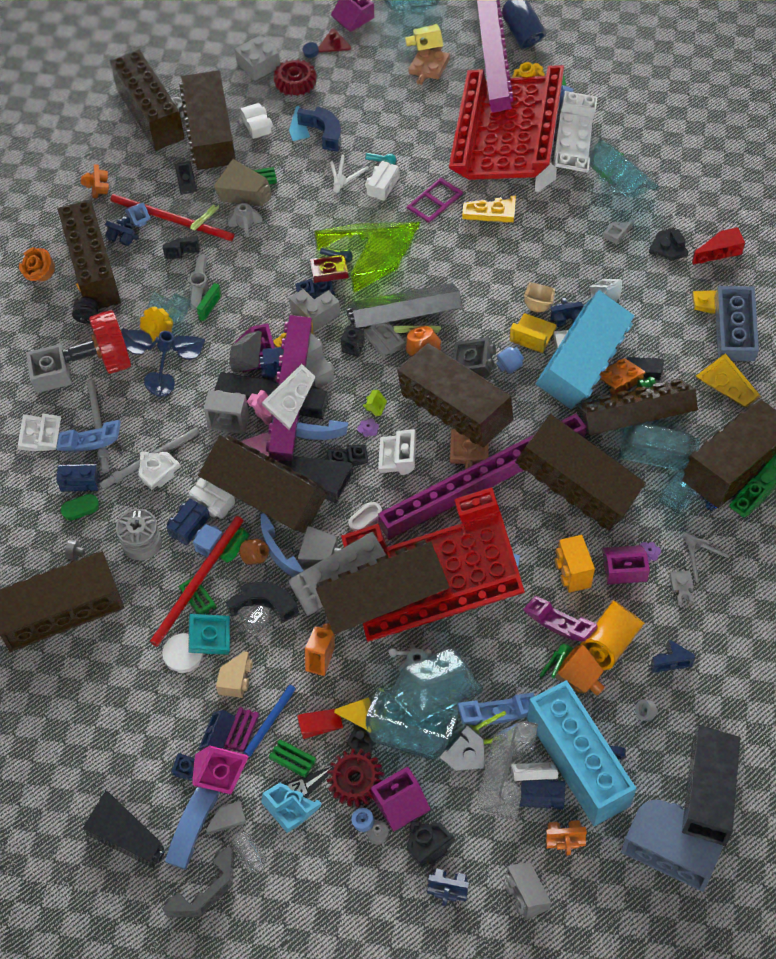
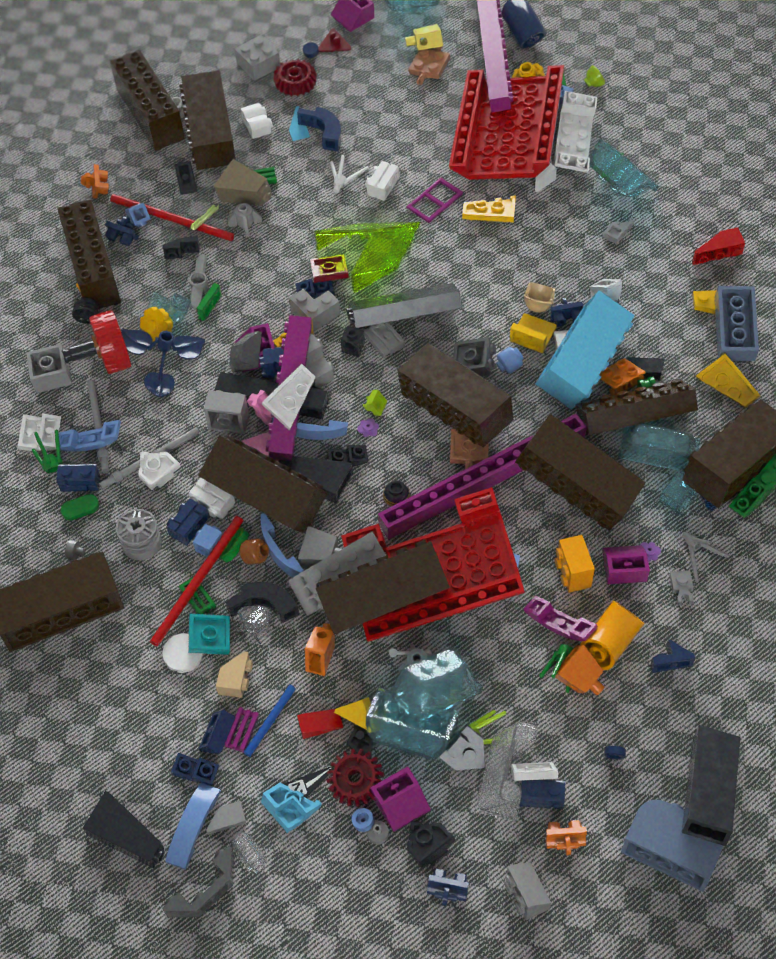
(37, 265): orange cone -> none
(49, 462): none -> green plant
(218, 769): dark pink slope -> none
(303, 755): green tile -> none
(329, 252): bar -> none
(365, 516): white tile -> none
(389, 158): teal bar -> none
(395, 492): none -> black piece
(398, 452): white brick -> none
(405, 329): yellowish green piece -> none
(419, 337): orange cone -> none
(475, 713): medium blue slope -> none
(581, 753): medium azure brick -> none
(594, 77): none -> lime brick
(646, 710): light grey tile -> none
(669, 244): black plate -> none

